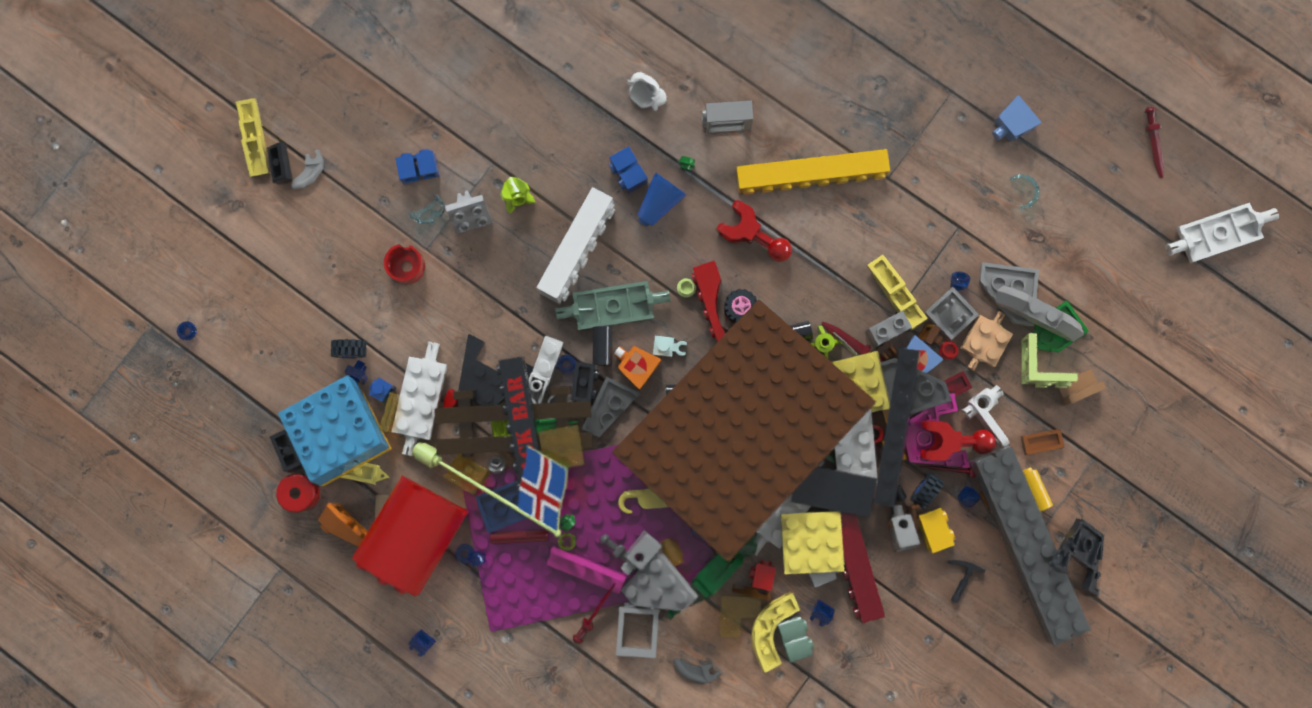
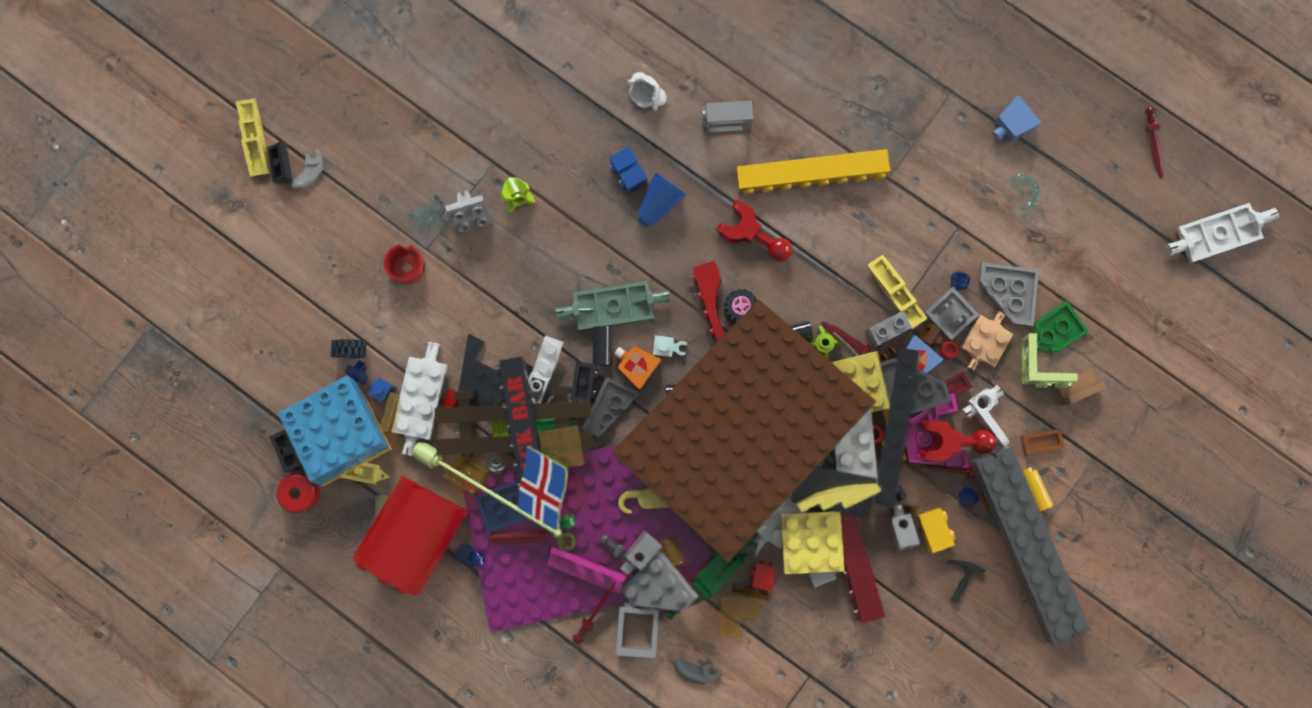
(181, 330): clear blue plate -> none
(341, 523): orange wedge -> none
(408, 167): blue piece -> none
(422, 643): clear blue tile -> none
(562, 359): clear blue plate -> none
(576, 246): white brick -> none
(686, 163): green plate -> none
(686, 288): yellowish green plate -> none
(765, 626): light yellow plate -> none
(794, 638): sand green brick -> none
(822, 612): clear blue tile -> none
(846, 494): none -> light yellow slope
(927, 490): black wheel -> none
(1039, 313): light grey brick -> none
(1084, 546): black wing -> none

